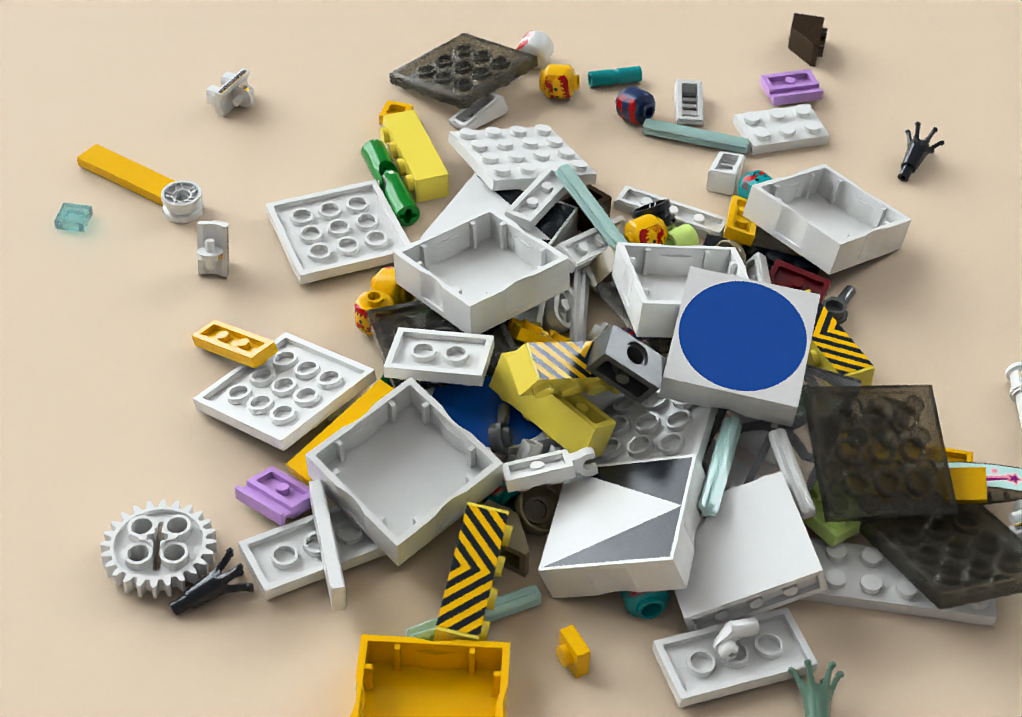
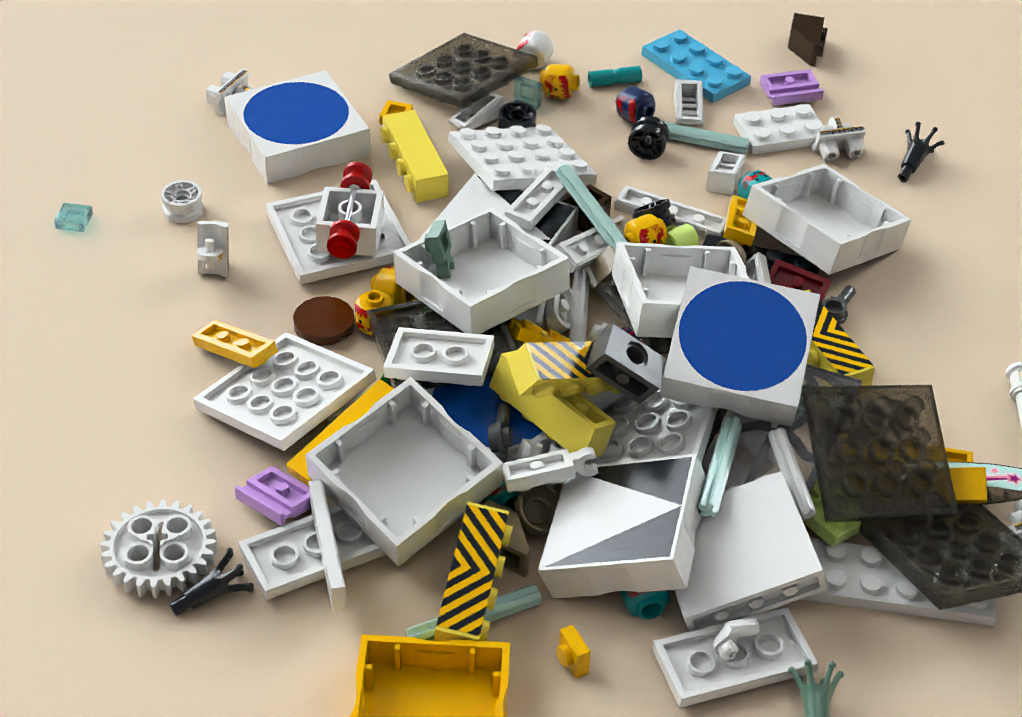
(124, 172): yellow tile -> none
(297, 126): none -> tile
(324, 320): none -> reddish brown tile
(351, 215): none -> white brick
(390, 182): green piece -> none
(439, 246): none -> sand green plate
(517, 114): none -> black wheel
(527, 91): none -> clear light blue tile
(646, 147): none -> black wheel
(692, 60): none -> medium azure plate
(837, 137): none -> white hips

